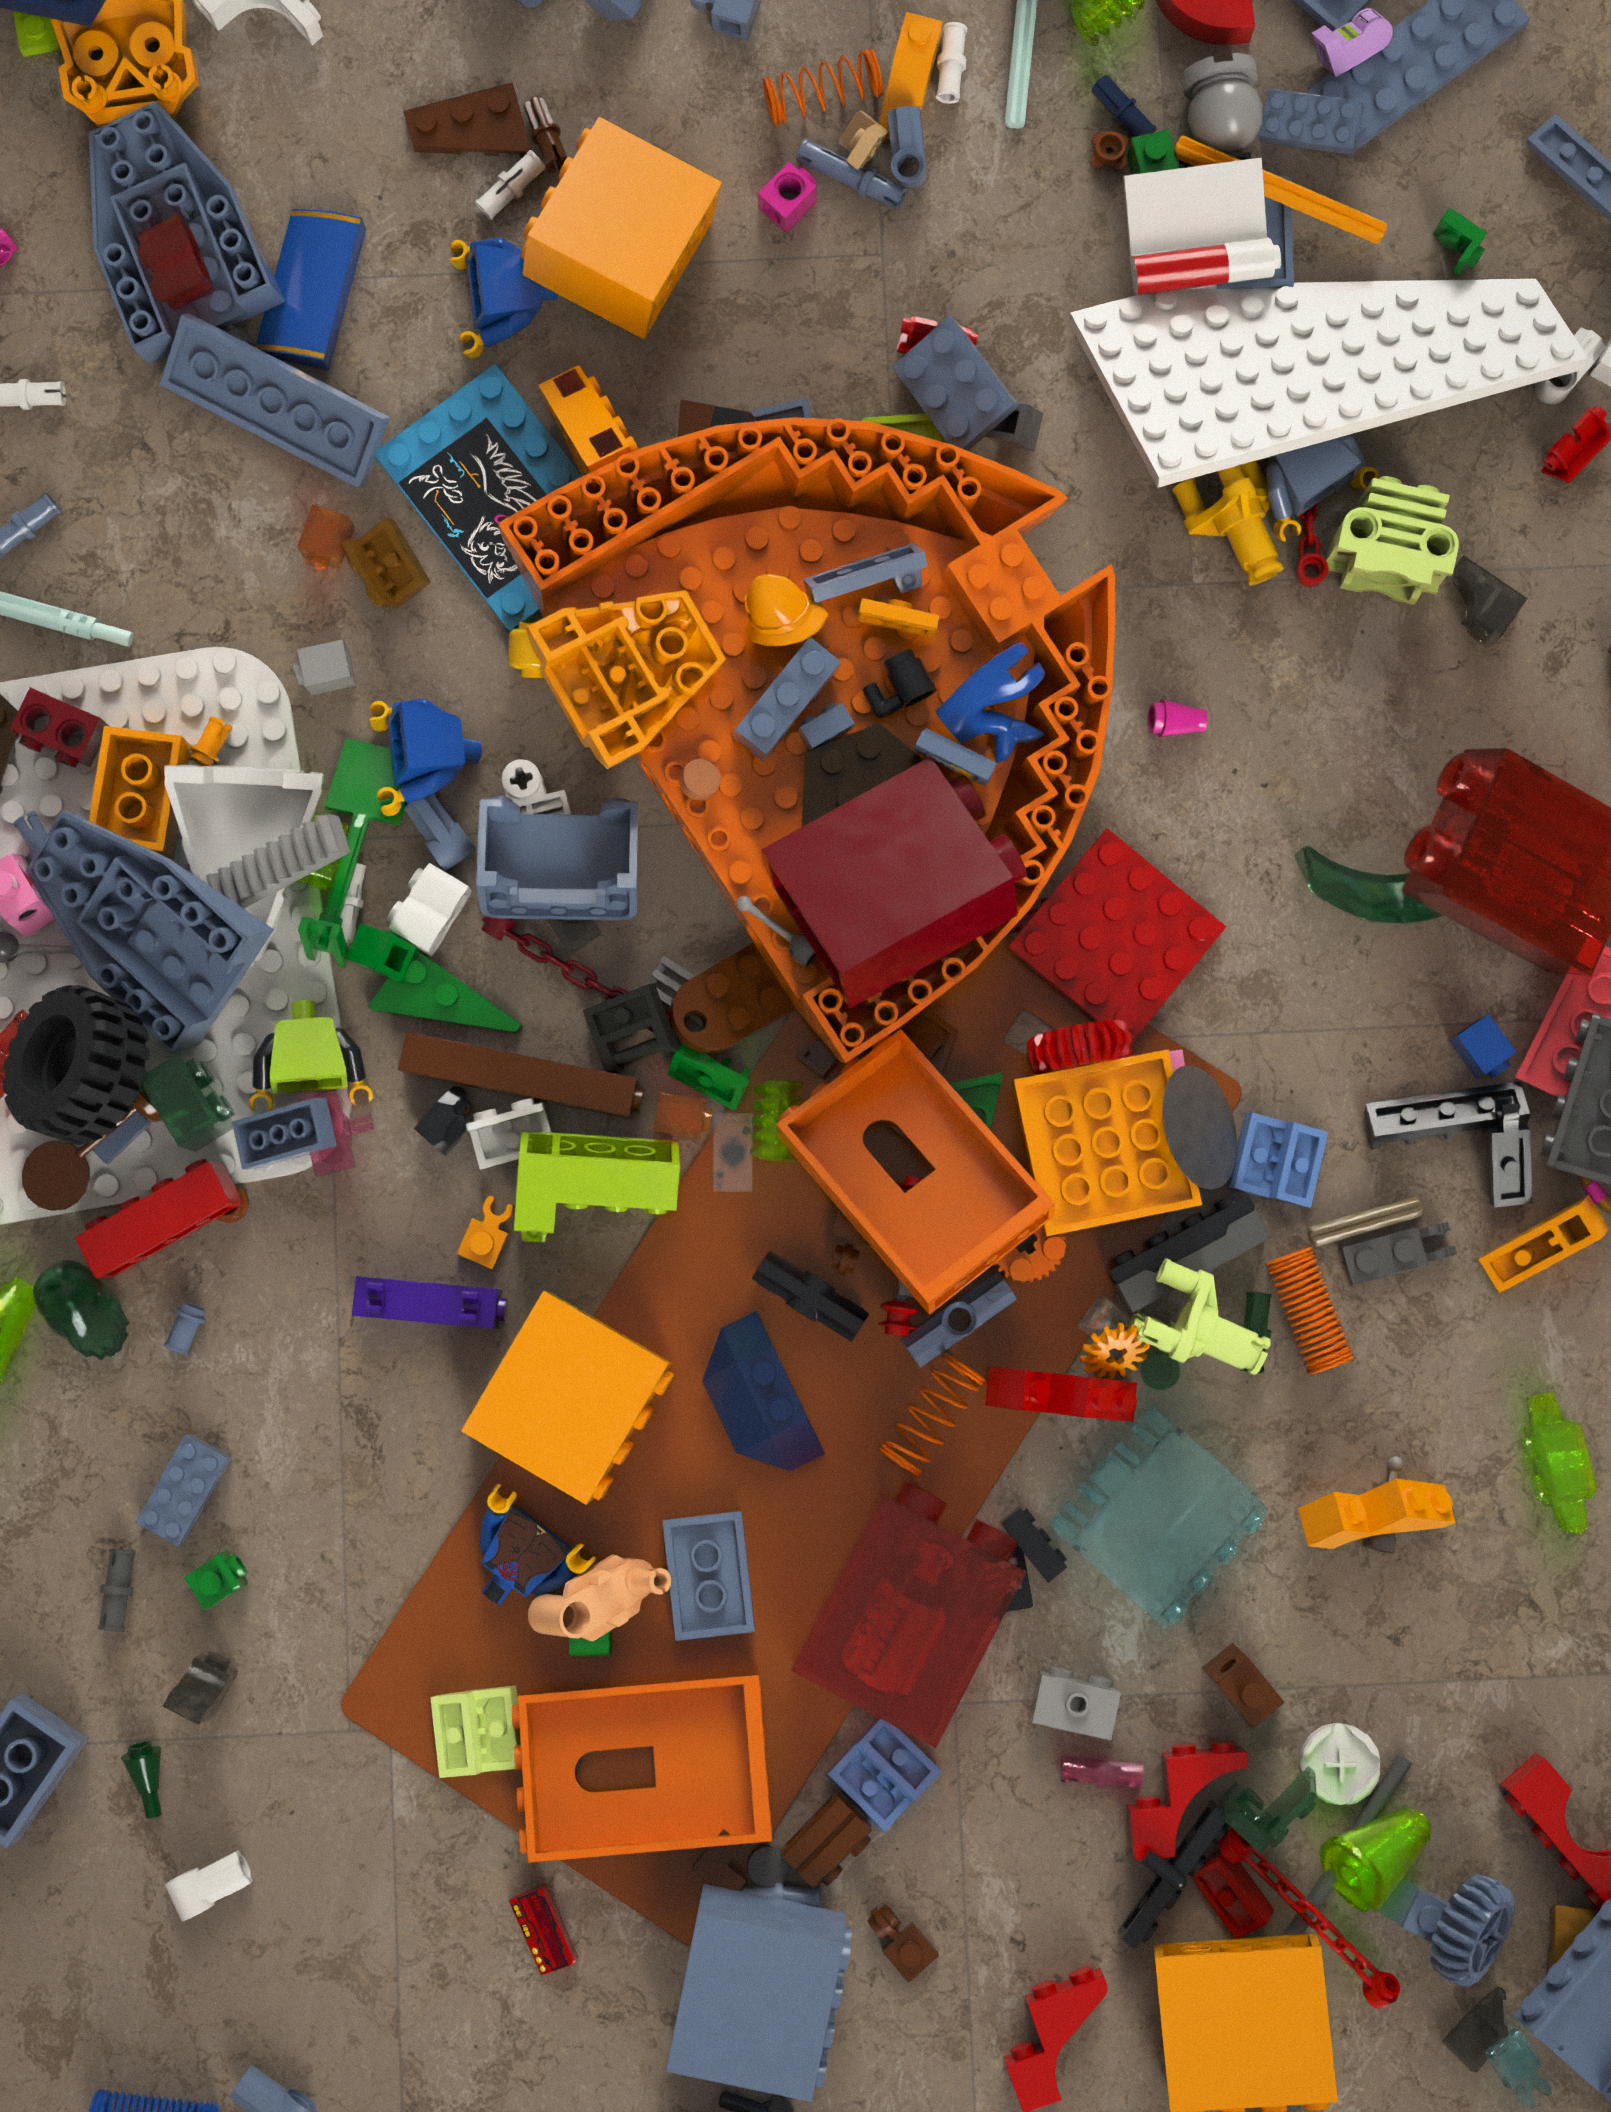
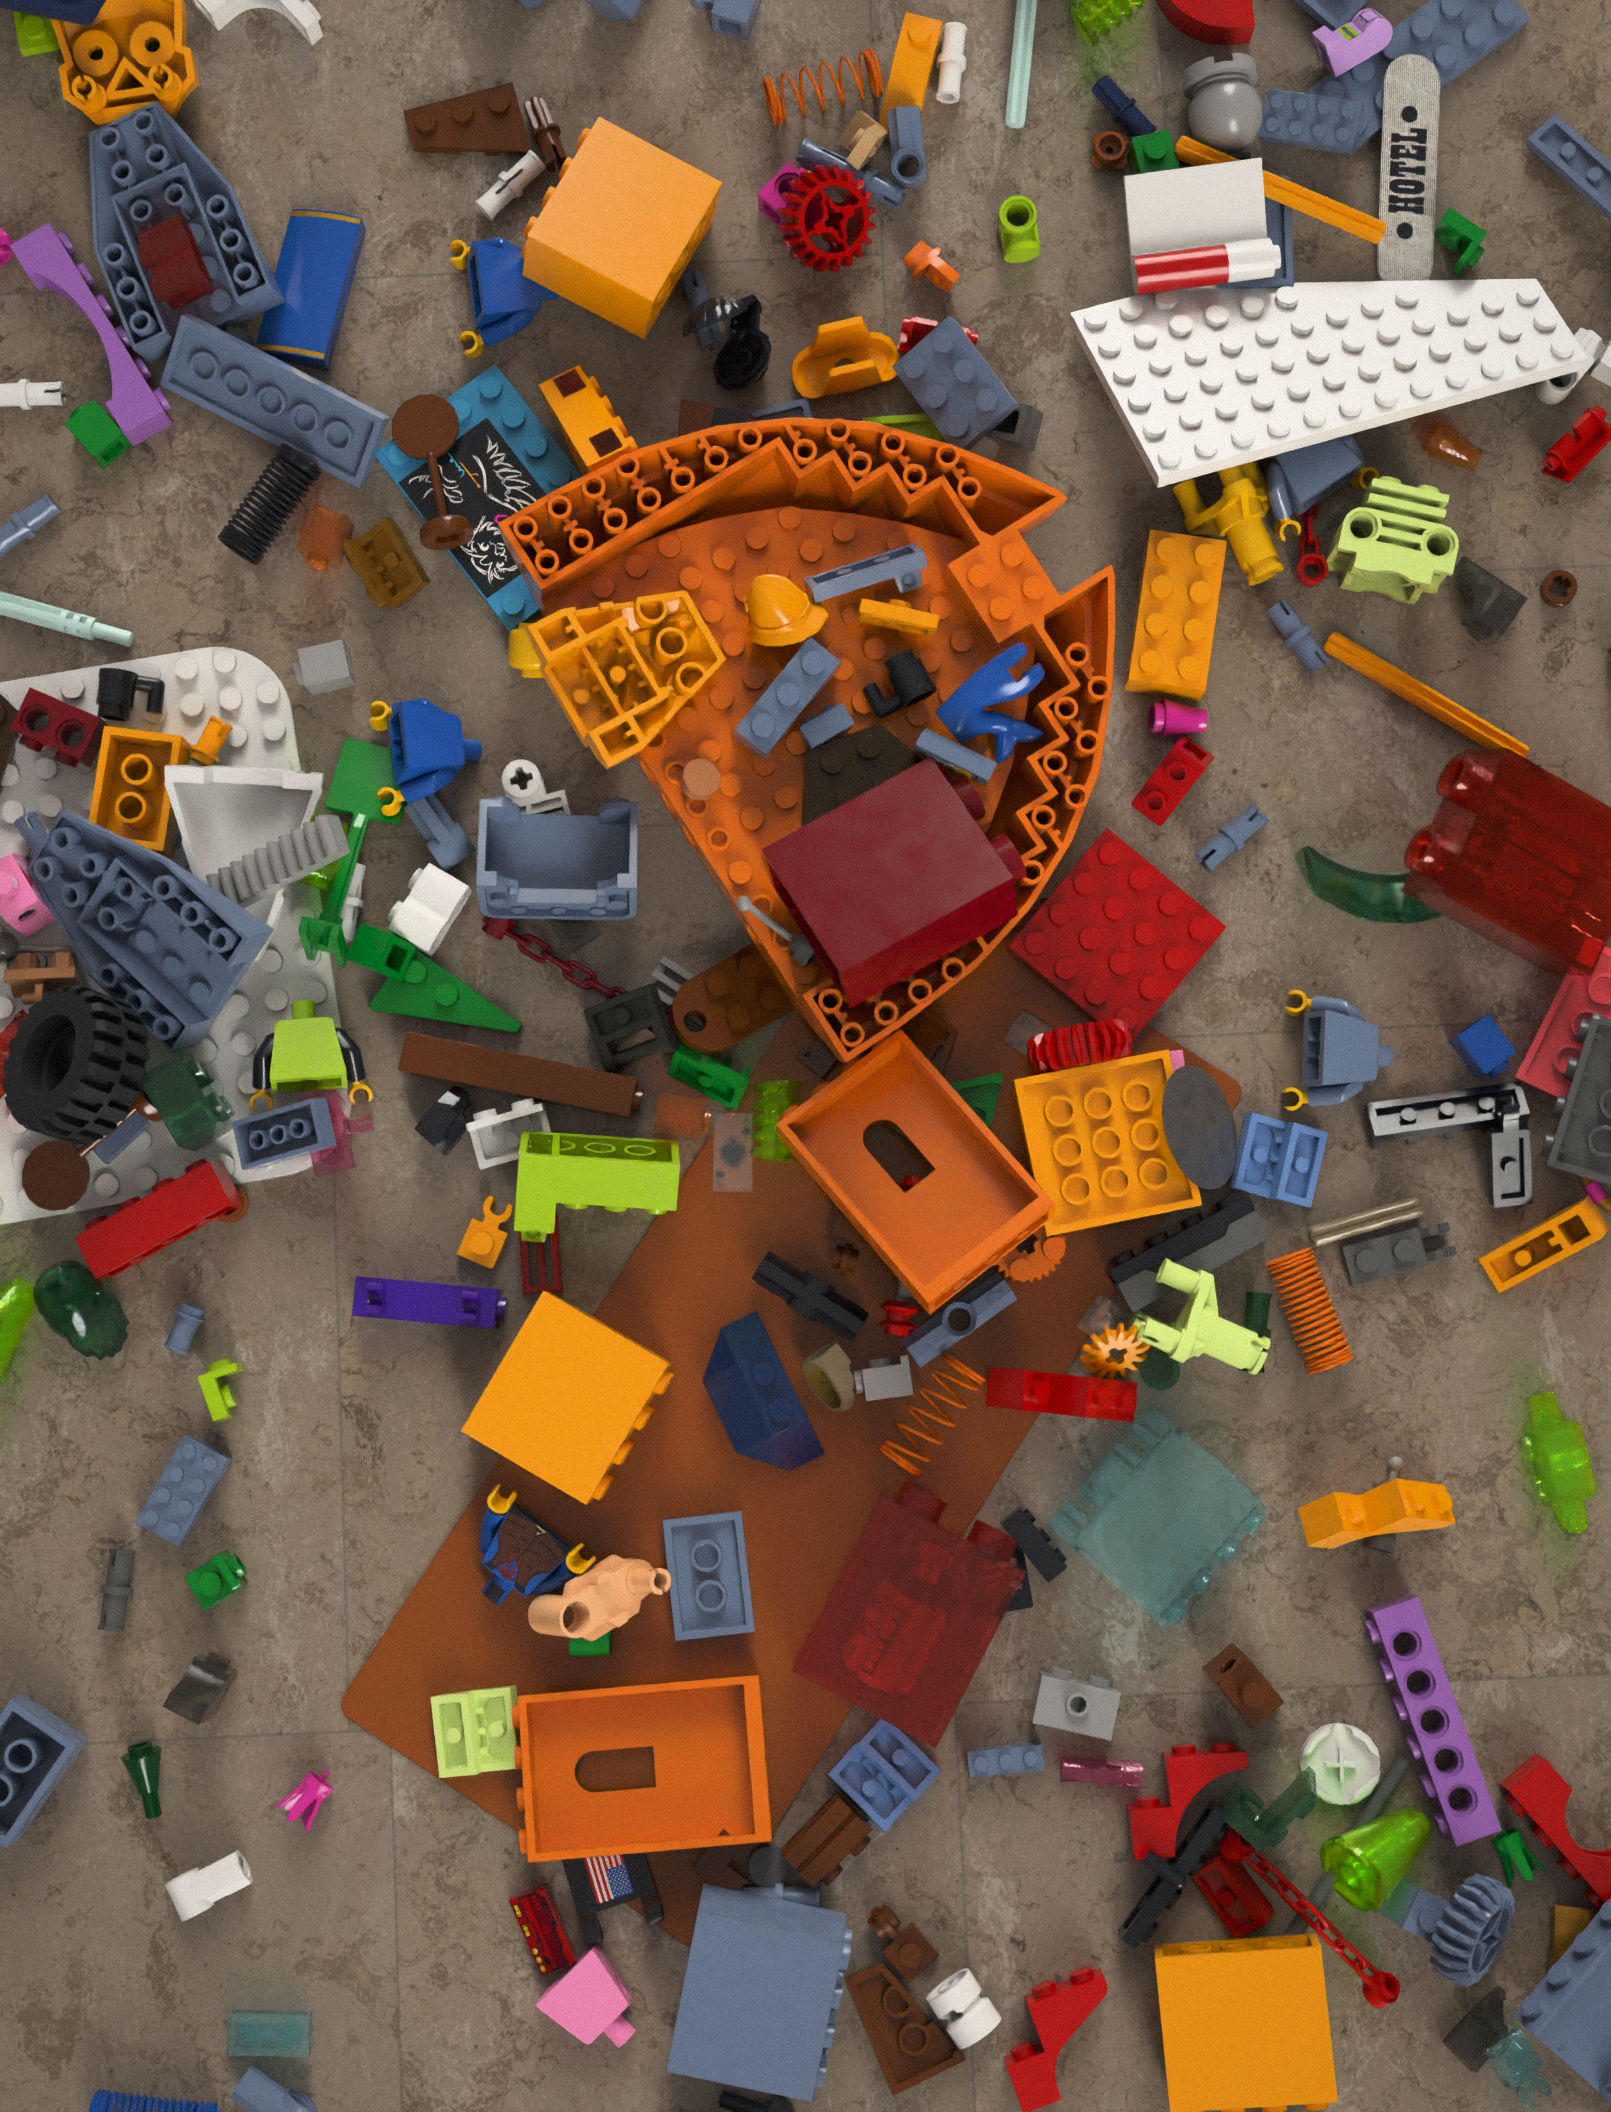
(32, 982): none -> medium nougat hips
(97, 433): none -> green brick
(118, 690): none -> black piece
(133, 402): none -> medium lavender arch
(219, 1396): none -> lime bracket
(269, 2033): none -> clear light blue plate
(295, 478): none -> black piece
(307, 1795): none -> dark pink piece
(425, 430): none -> reddish brown piece
(541, 1267): none -> red tile
(589, 2000): none -> bright pink torso
(608, 1882): none -> black flag
(696, 294): none -> sand blue pin
(747, 351): none -> black animal
(810, 194): none -> red gear
(830, 1376): none -> dark tan rock
(842, 340): none -> light orange piece
(884, 1379): none -> light grey brick
(900, 2032): none -> reddish brown wing
(926, 261): none -> orange piece
(966, 2012): none -> white wheel
(1005, 1759): none -> sand blue piece
(1022, 241): none -> lime piece
(1172, 780): none -> red bracket
(1175, 615): none -> light orange brick
(1231, 837): none -> sand blue pin
(1297, 636): none -> sand blue pin
(1337, 1050): none -> sand blue torso
(1408, 169): none -> sticker
(1421, 695): none -> light orange axle
(1449, 446): none -> clear orange cone
(1476, 1814): none -> medium lavender brick
(1512, 1845): none -> green piece
(1563, 577): none -> reddish brown bush

